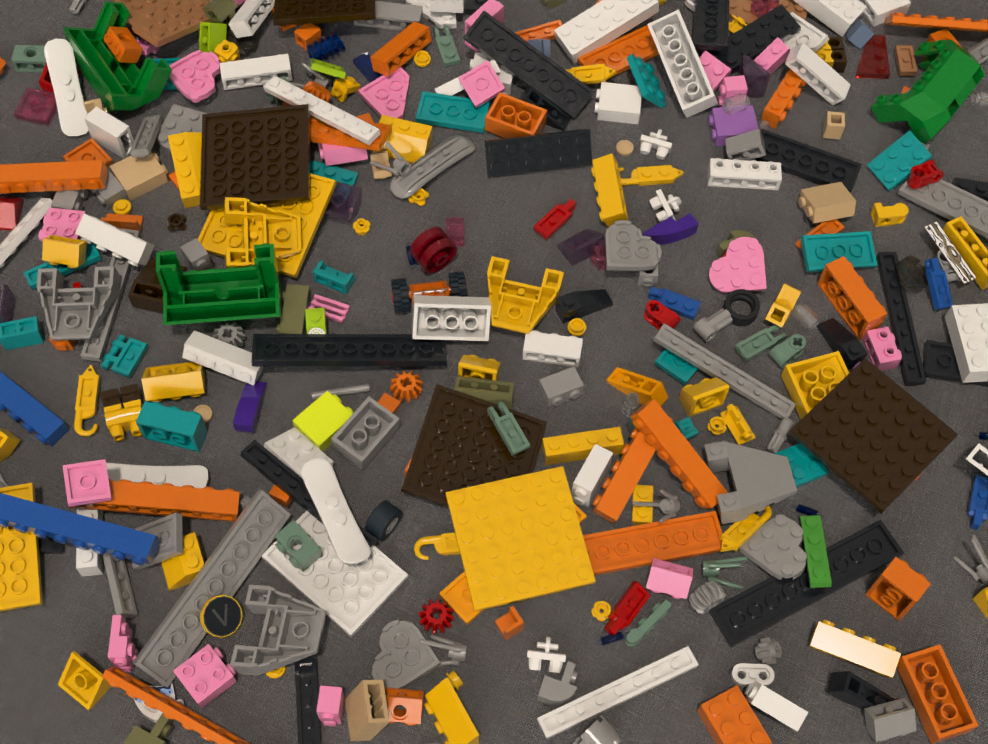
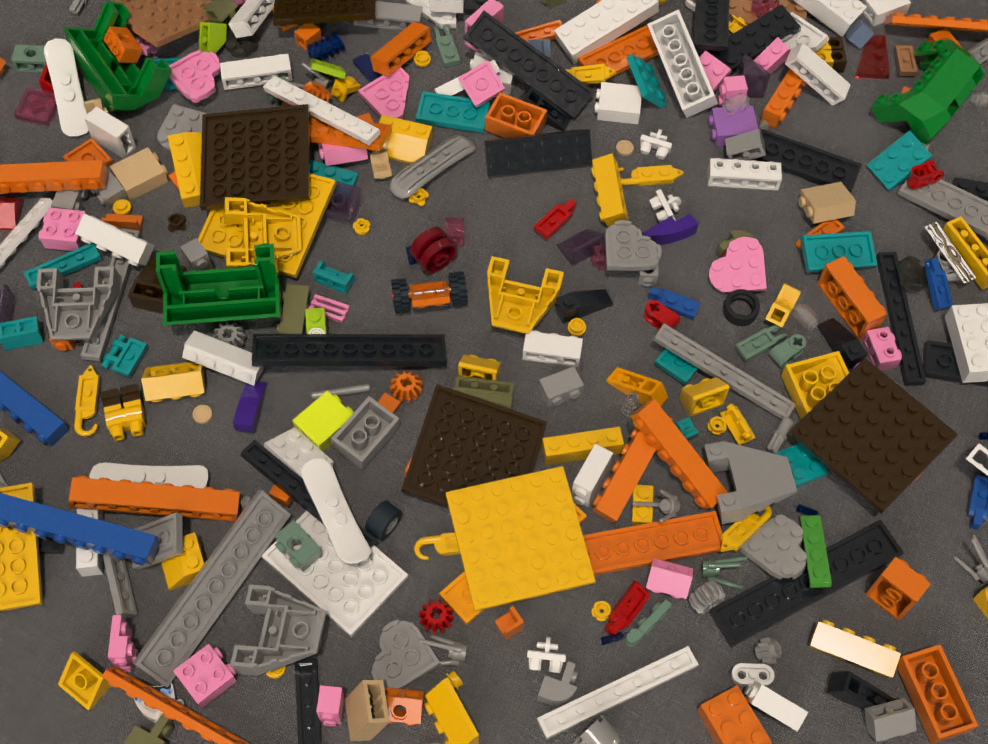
(64, 251): yellow brick -> none
(86, 482): bright pink plate -> none
(146, 136): light grey plate -> none
(172, 426): teal brick -> none
(221, 616): black tile -> none
(227, 52): yellow brick -> none
(400, 164): light grey plant -> none
(451, 318): white brick -> none
(508, 429): sand green hinge -> none
(709, 327): light grey piece -> none
(833, 125): tan brick -> none
(888, 214): yellow leg -> none

